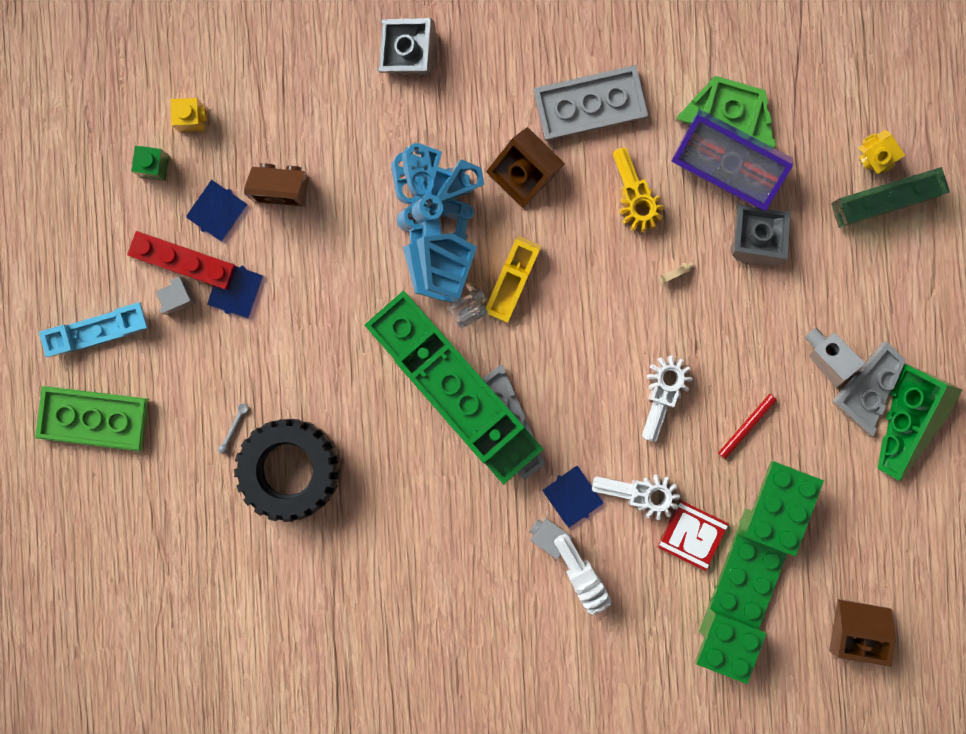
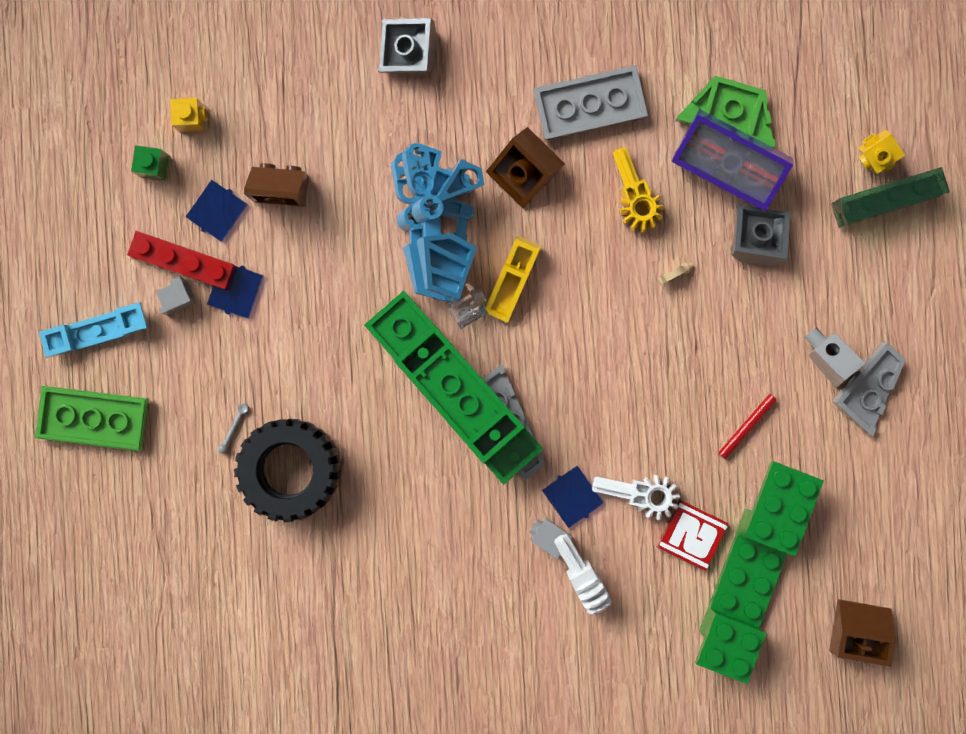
(663, 395): white gear -> none
(916, 414): green wedge -> none

